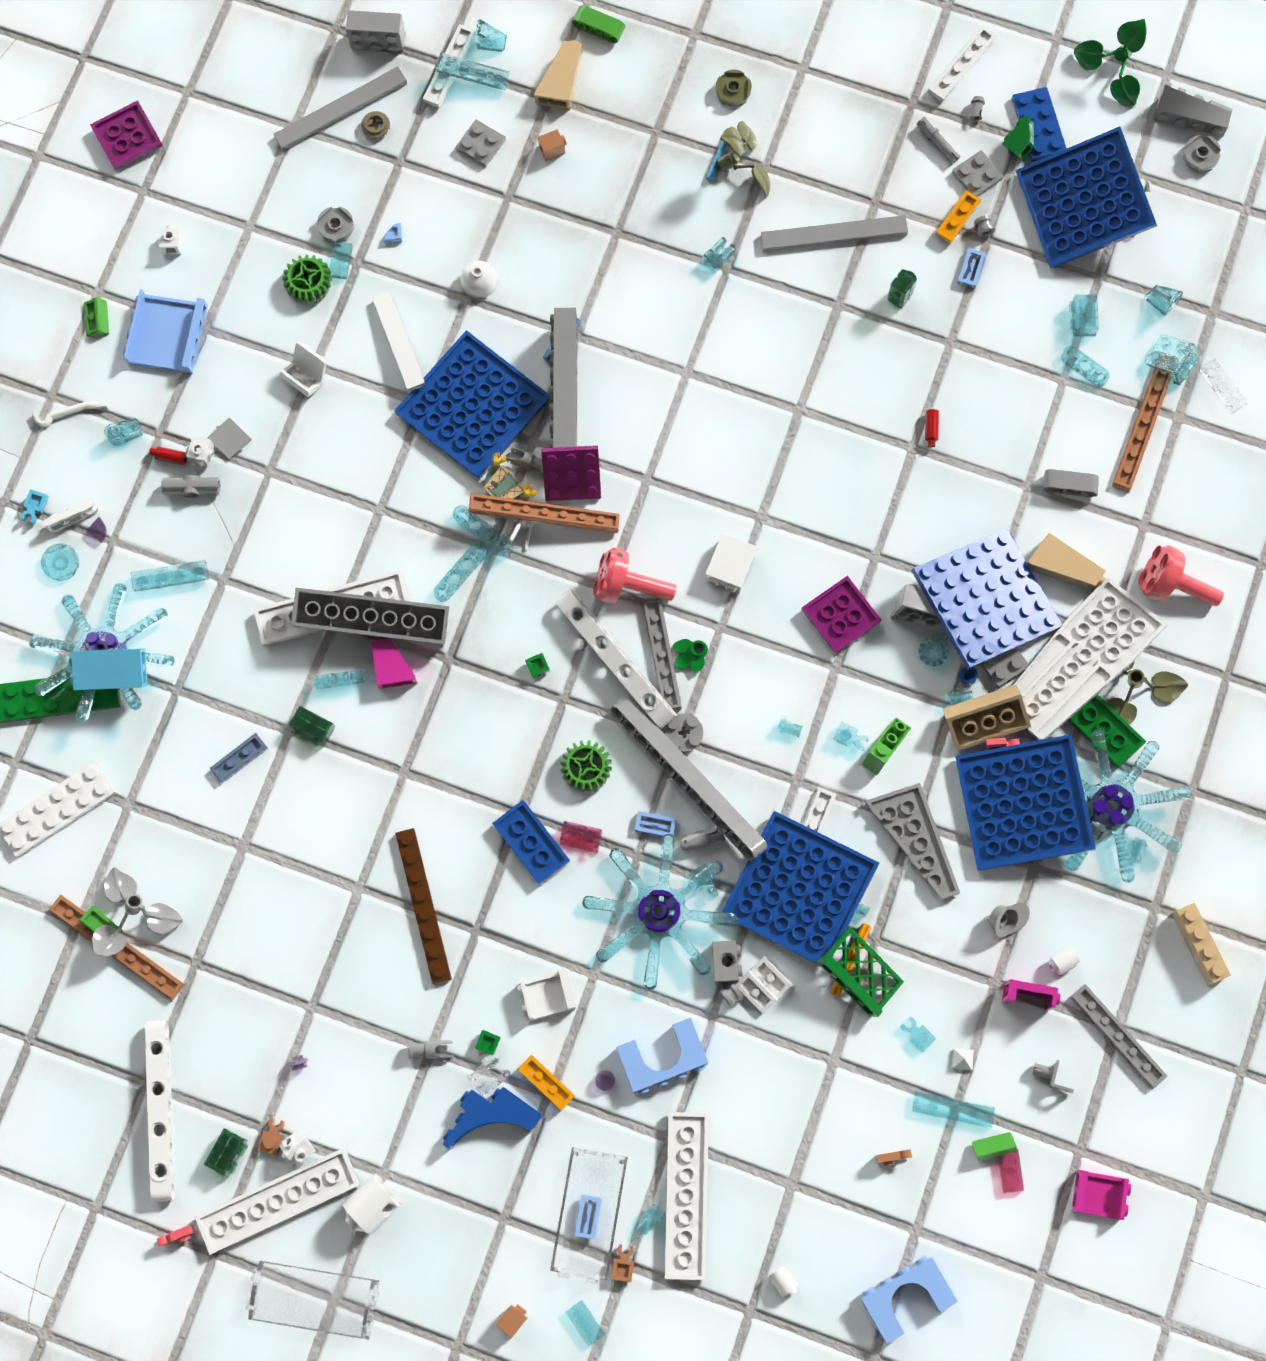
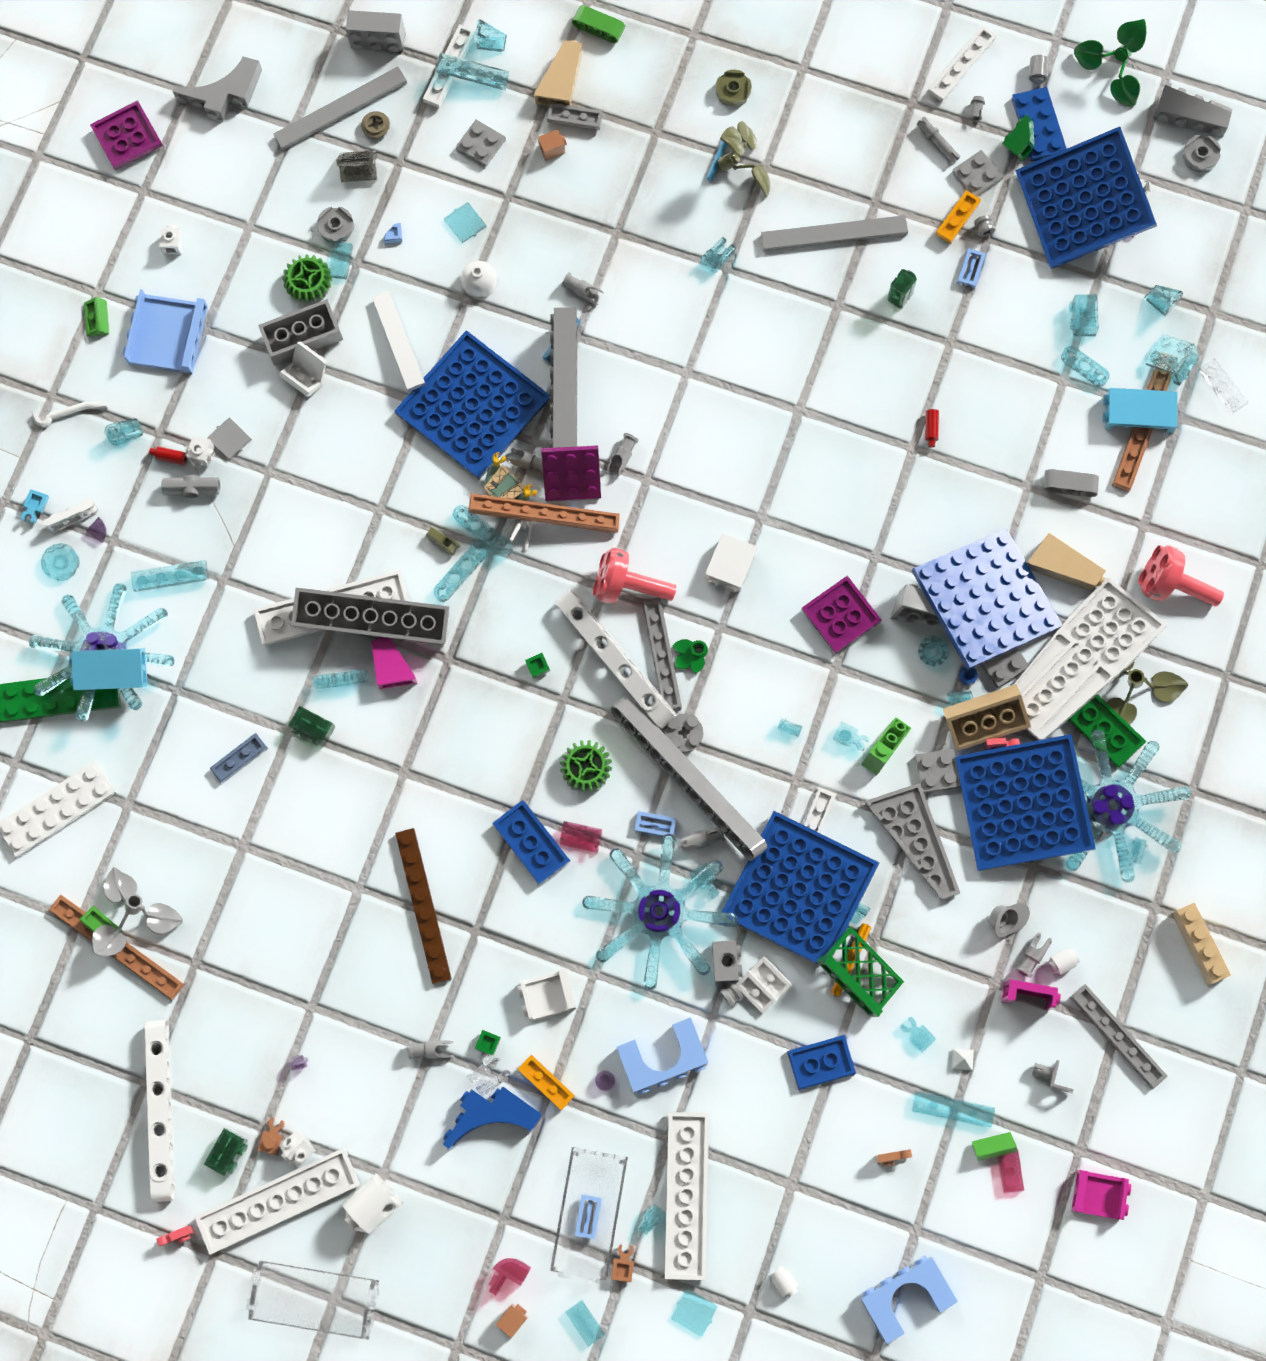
(217, 97): none -> light grey arch
(310, 325): none -> light grey brick
(357, 166): none -> clear smoke bracket
(441, 539): none -> olive bar
(465, 222): none -> clear light blue piece
(509, 1268): none -> clear pink brick
(574, 116): none -> light grey plate
(580, 287): none -> light grey piece
(623, 452): none -> light grey piece
(694, 1312): none -> clear light blue piece
(821, 1062): none -> blue tile
(937, 770): none -> light grey plate
(1033, 956): none -> light grey piece
(1038, 69): none -> light grey brick
(1141, 409): none -> medium azure panel

